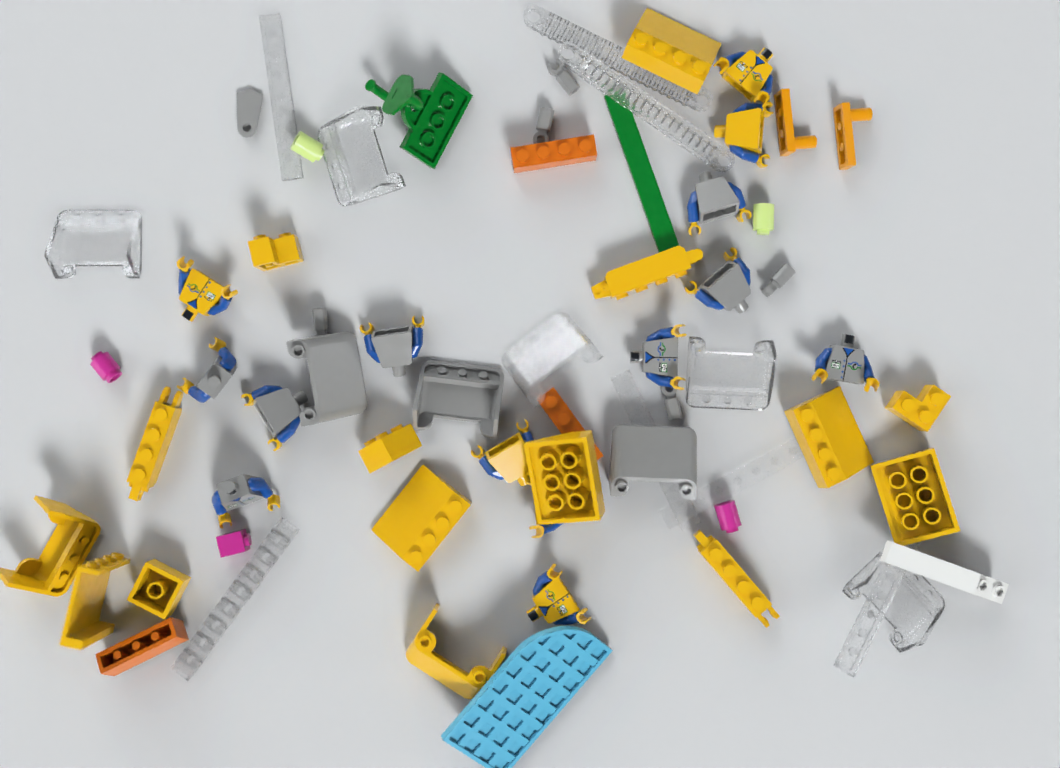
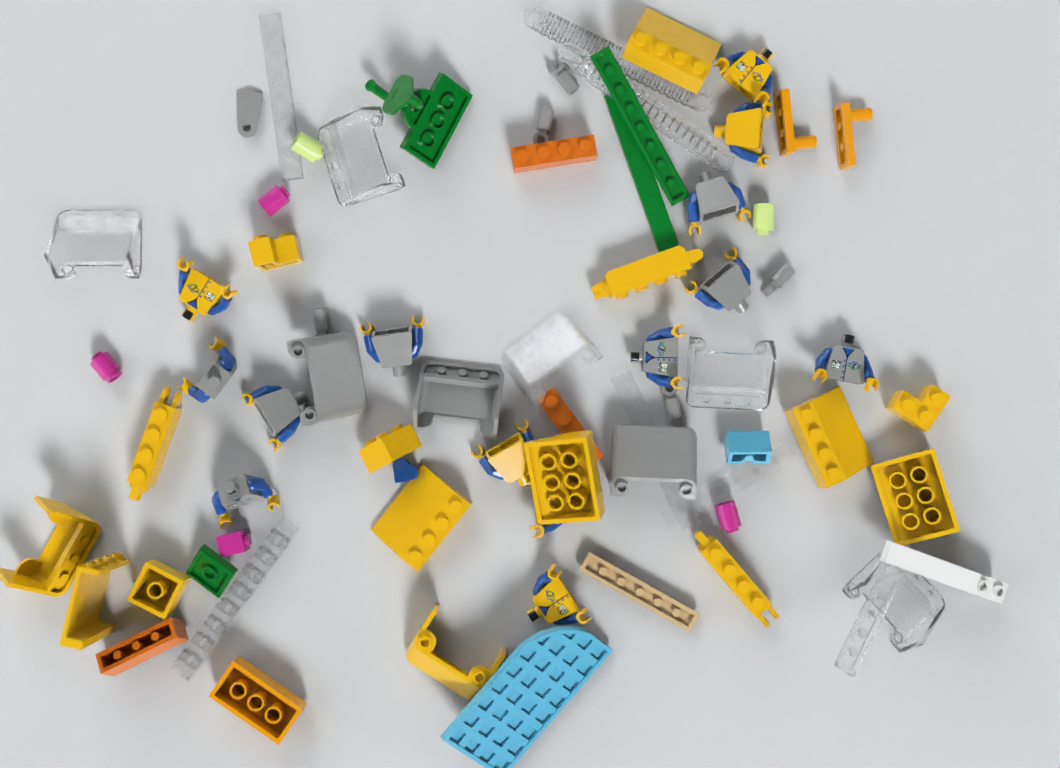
(211, 571): none -> green tile
(258, 699): none -> light orange brick
(274, 200): none -> dark pink brick
(404, 470): none -> blue tile
(639, 125): none -> green tile
(639, 591): none -> tan plate
(747, 446): none -> medium azure brick

